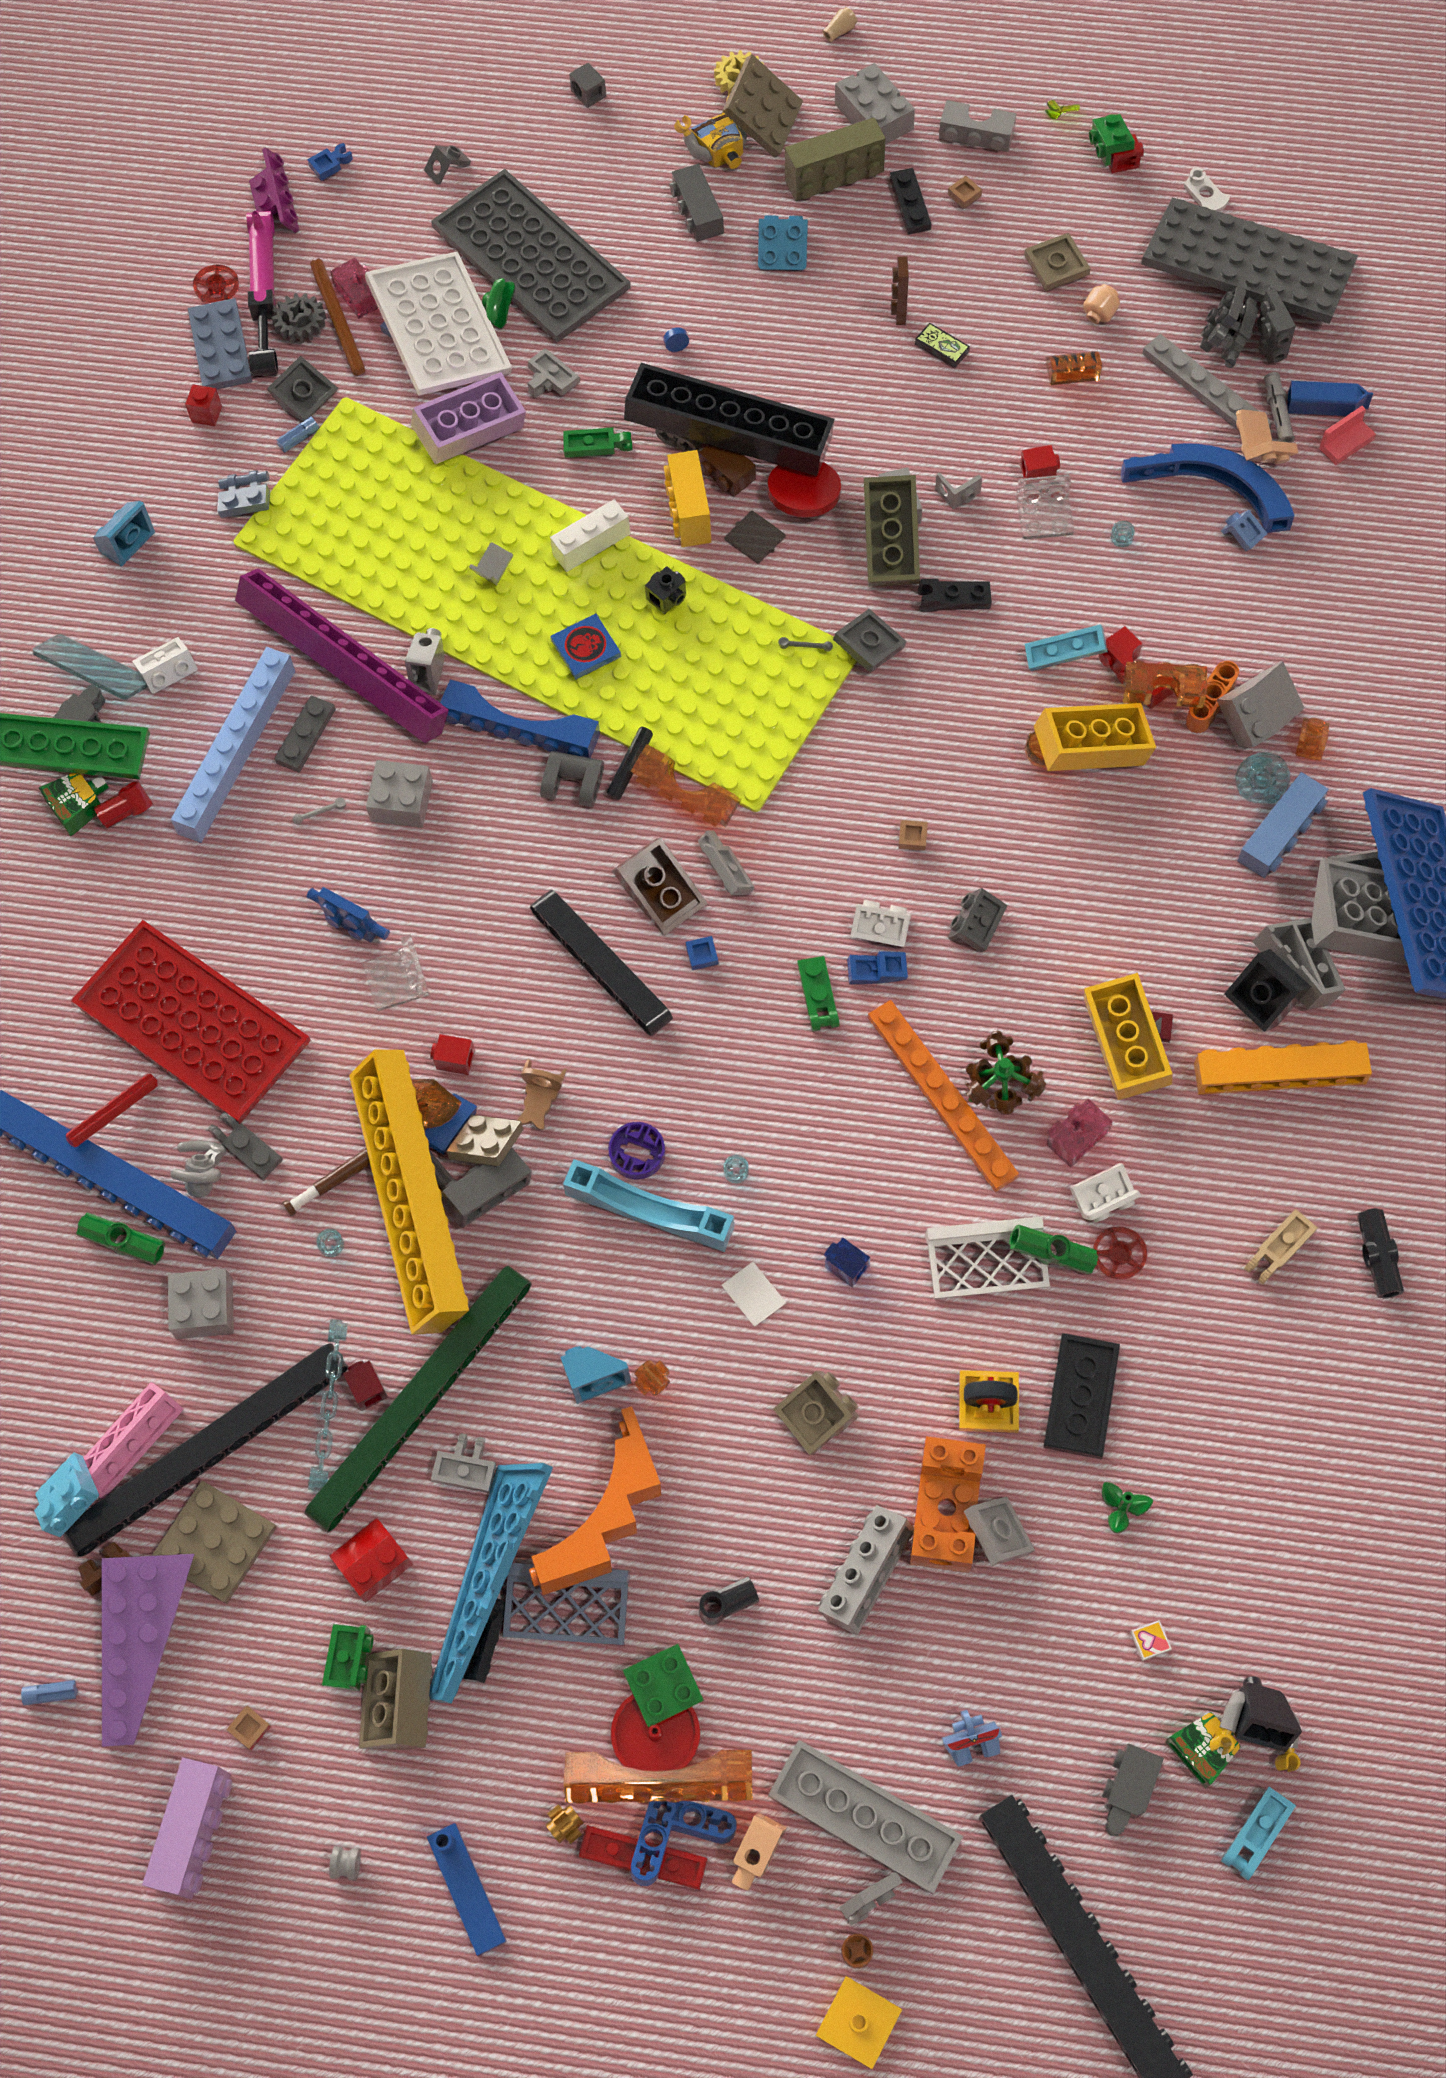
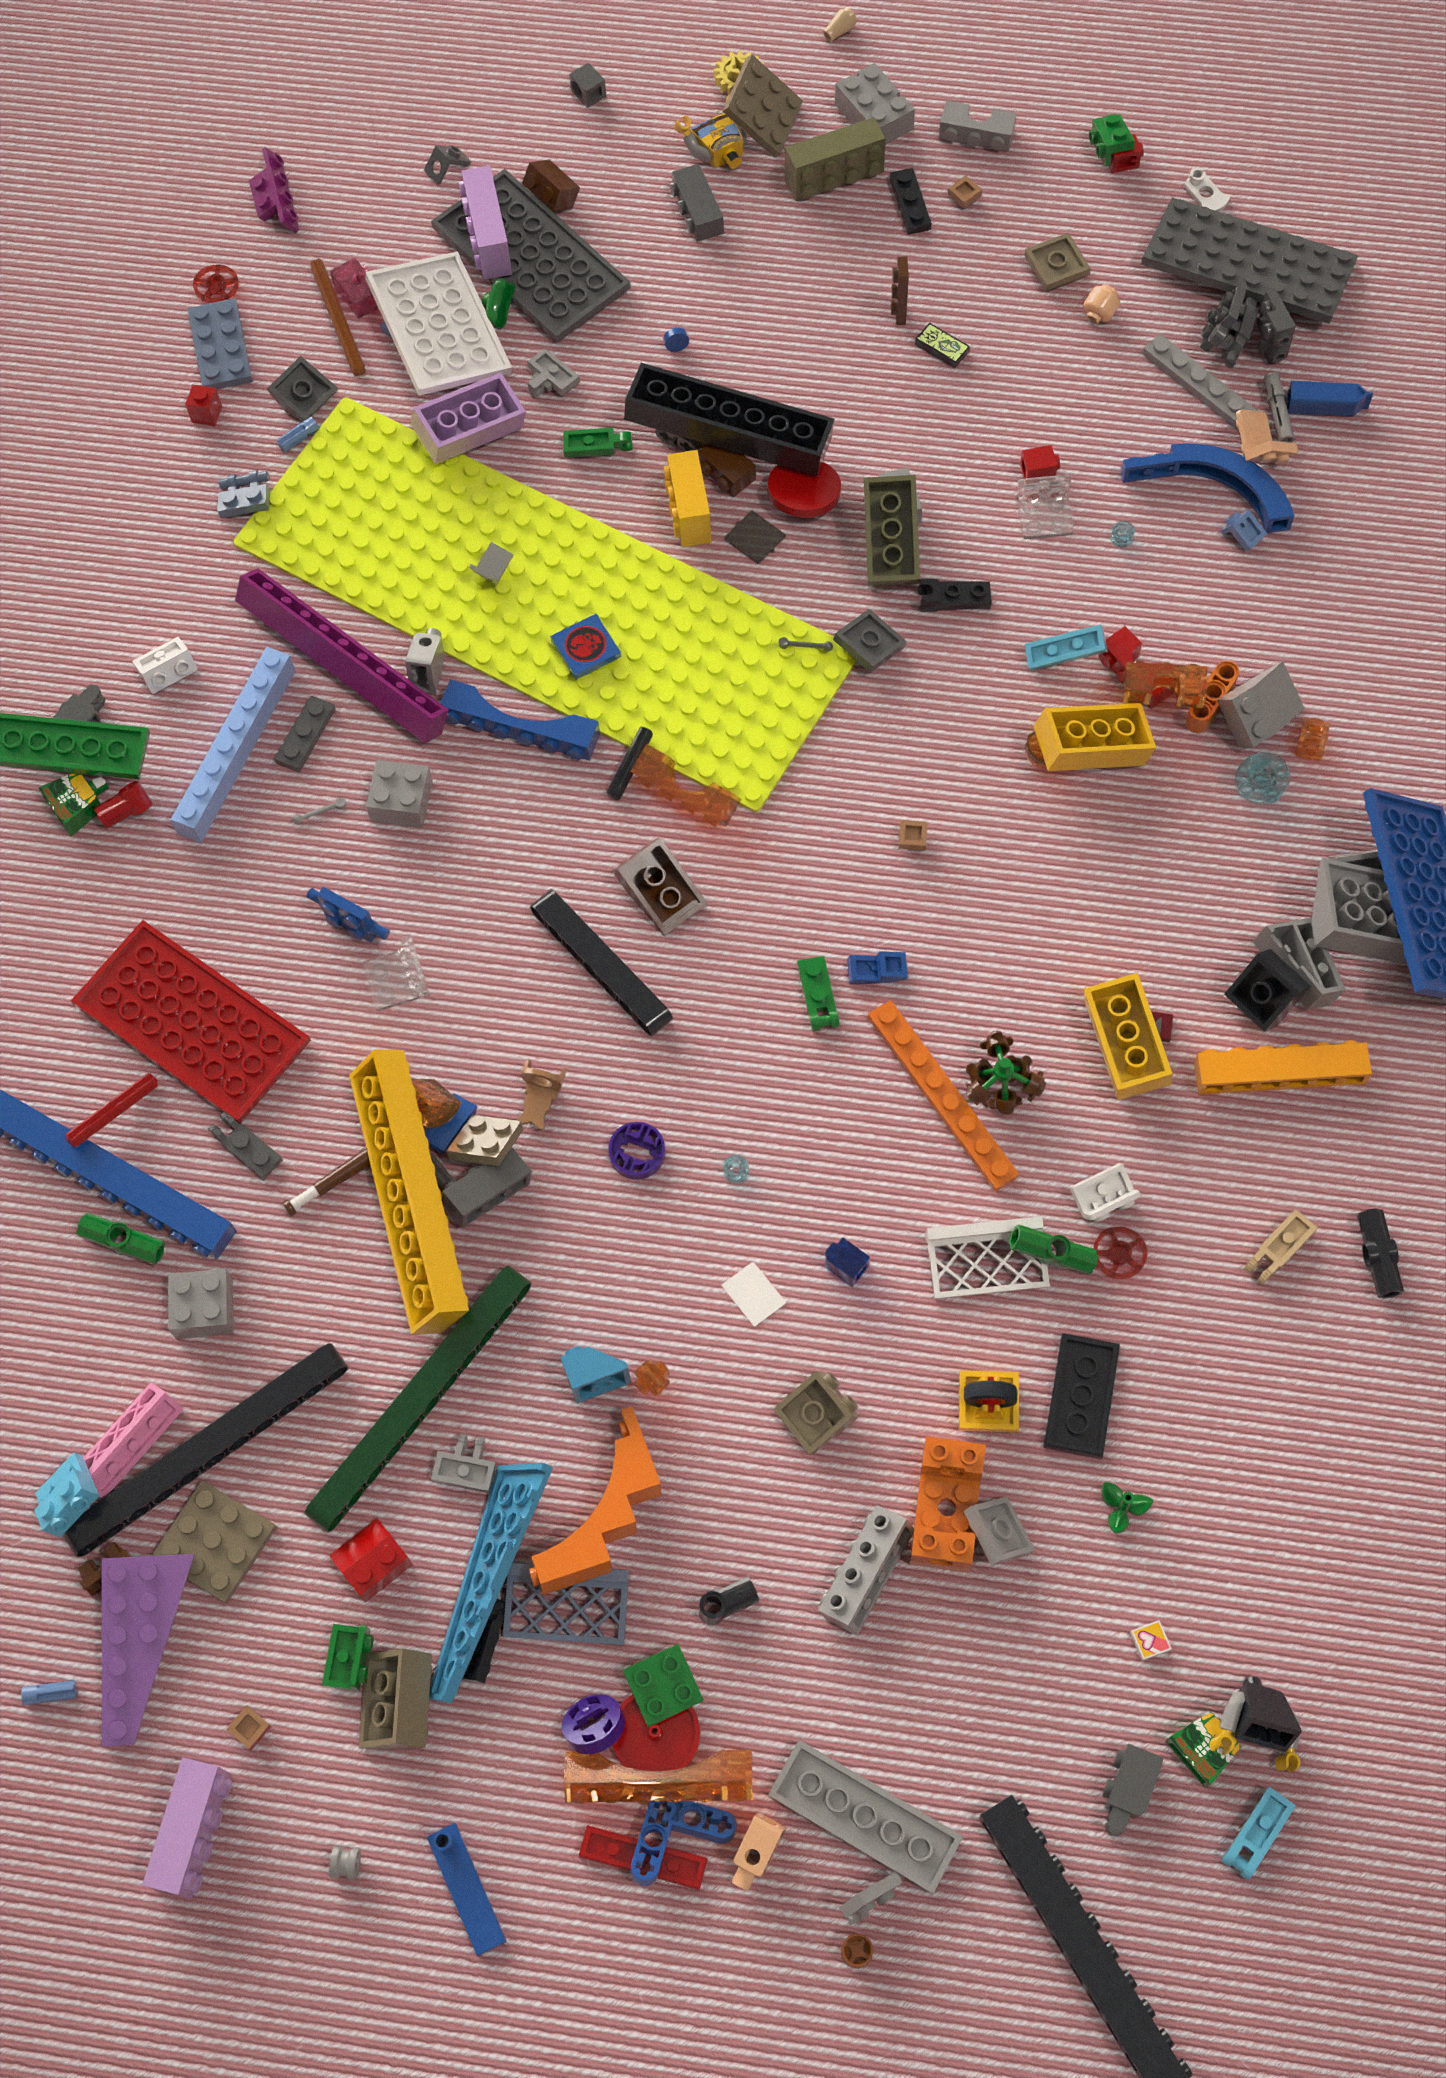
(91, 666): clear light blue piece -> none
(125, 532): dark azure slope -> none
(200, 1168): light grey piece -> none
(261, 293): piece -> none
(299, 317): dark grey gear -> none
(317, 1476): clear light blue piece -> none
(326, 1234): clear light blue bush -> none
(328, 163): blue plate -> none
(365, 1384): dark red brick -> none
(453, 1054): red brick -> none
(485, 222): none -> lavender brick
(551, 185): none -> reddish brown brick
(564, 1824): pearl gold gear -> none
(572, 767): dark grey connector -> none
(590, 535): white brick -> none
(599, 1735): none -> dark purple piece
(666, 589): black brick -> none
(688, 1221): medium azure arch -> none
(702, 953): blue plate -> none
(725, 864): light grey hinge -> none
(782, 243): dark azure bracket -> none
(858, 2022): yellow plate -> none
(881, 924): white bracket -> none
(960, 495): light grey bracket -> none
(977, 919): dark grey bracket -> none
(985, 1735): medium blue hips -> none
(1055, 110): clear neon green hand -> none
(1072, 1145): clear pink brick -> none
(1074, 368): clear orange brick -> none
(1283, 824): medium blue brick -> none
(1346, 437): coral panel -> none

